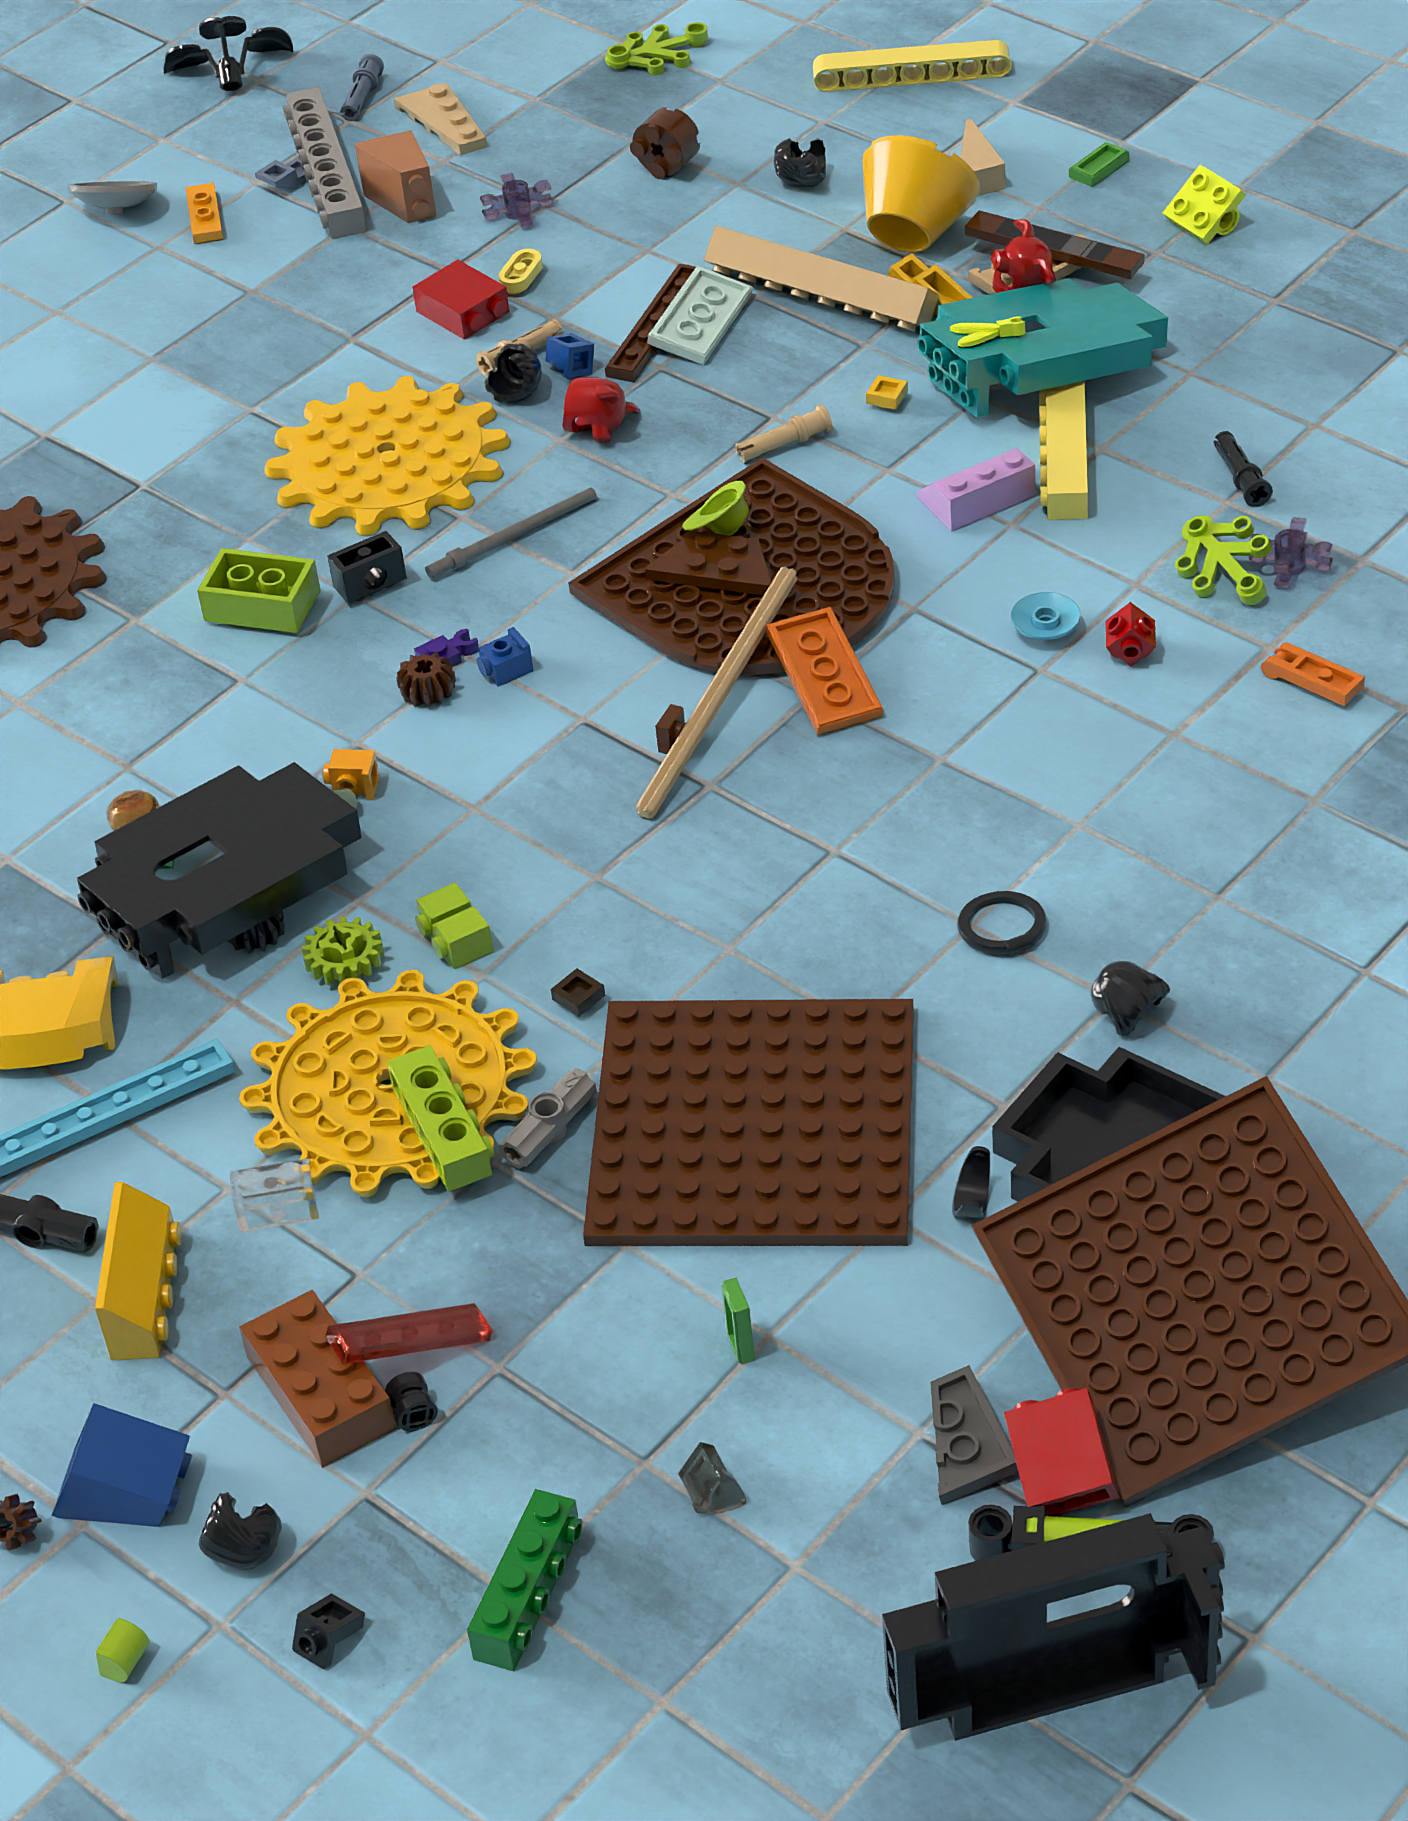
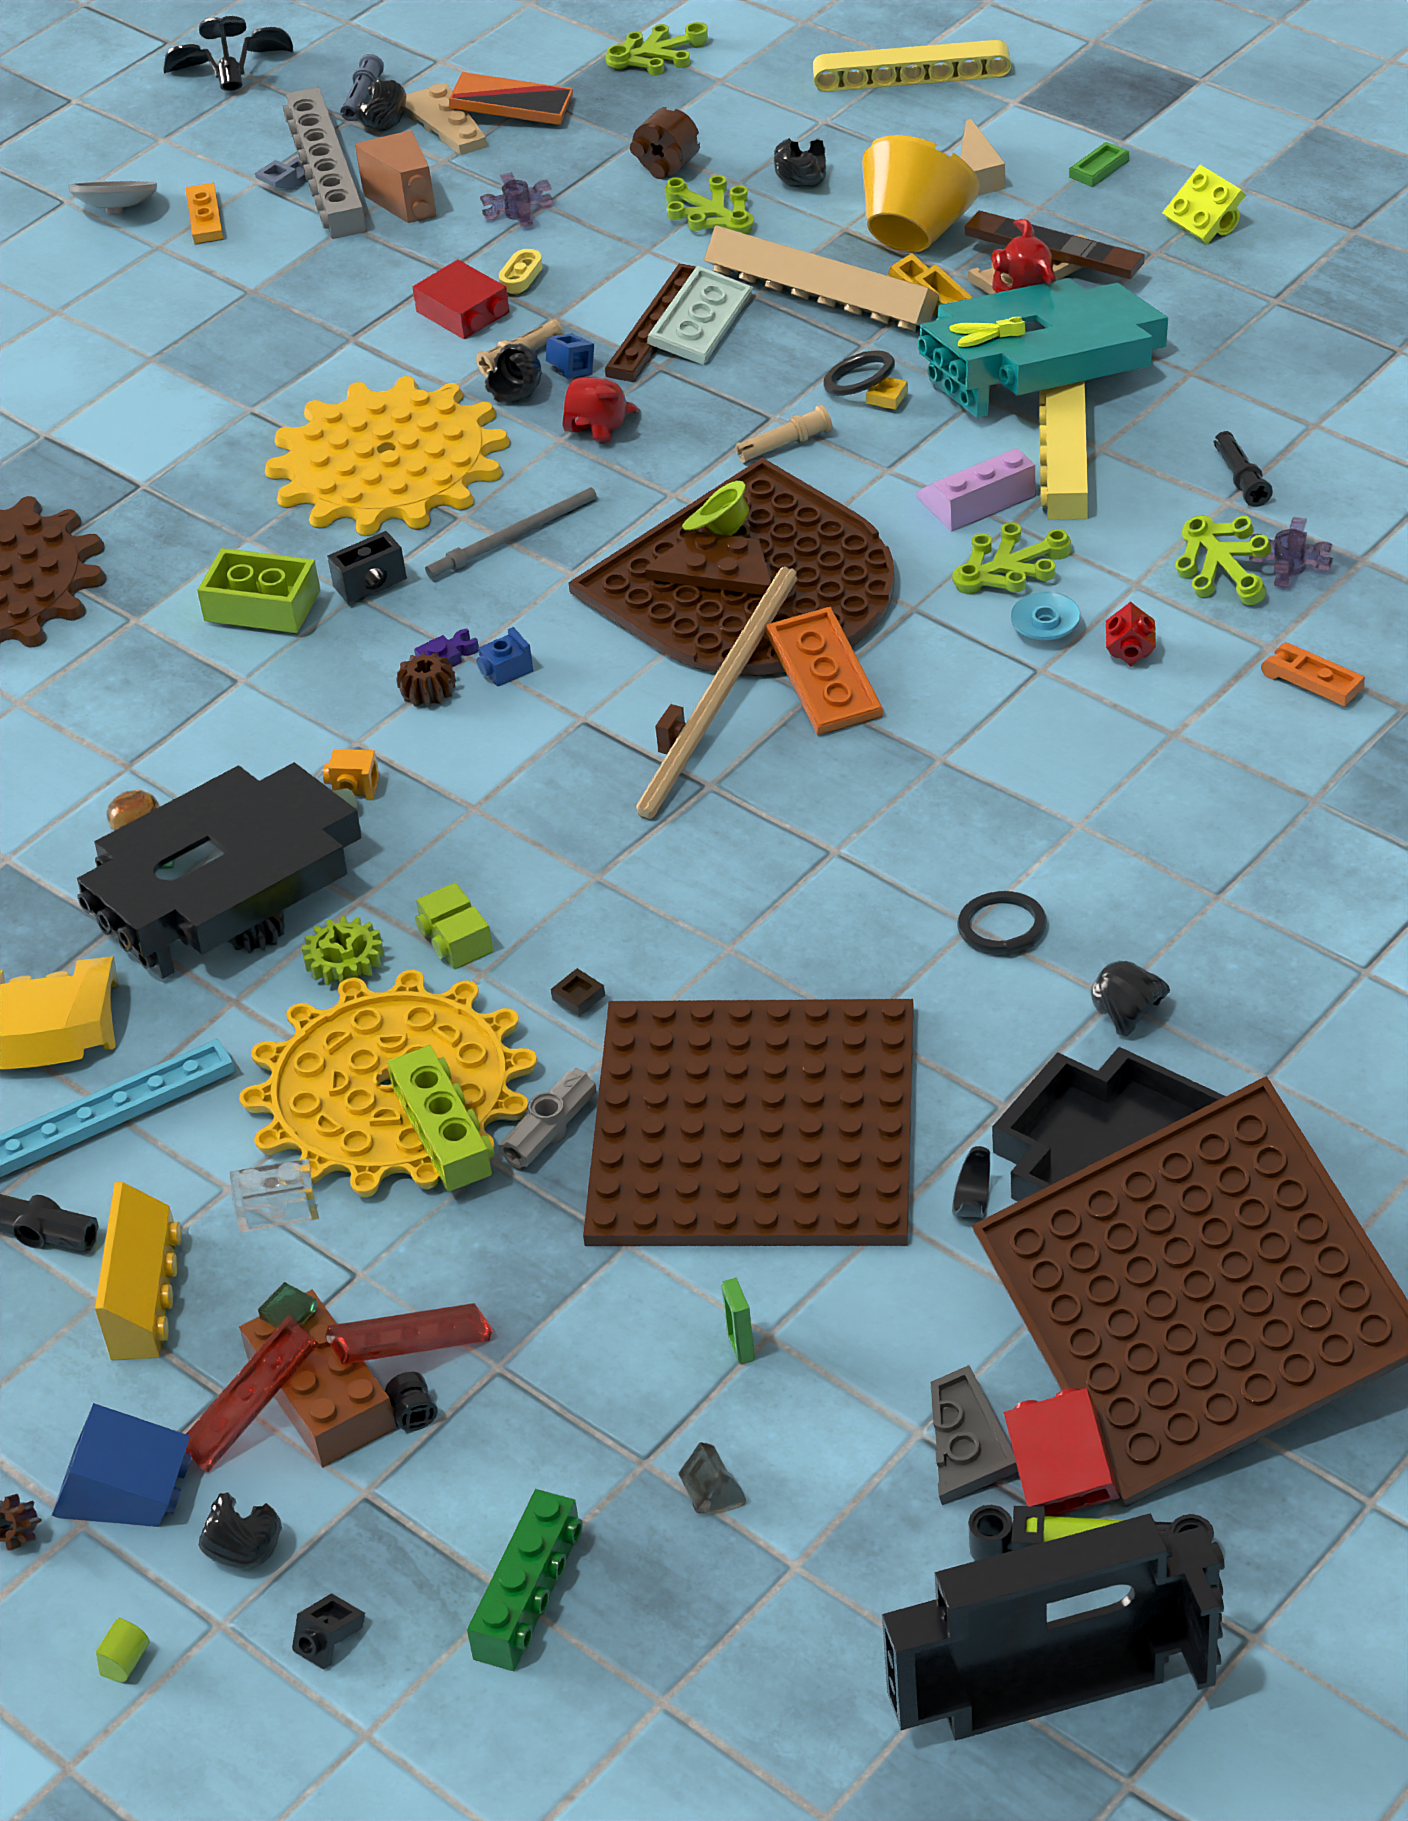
(249, 1392): none -> clear red tile
(287, 1301): none -> clear green tile
(385, 106): none -> black hair
(510, 98): none -> tile
(738, 220): none -> lime plant
(856, 361): none -> black piece
(973, 575): none -> lime plant

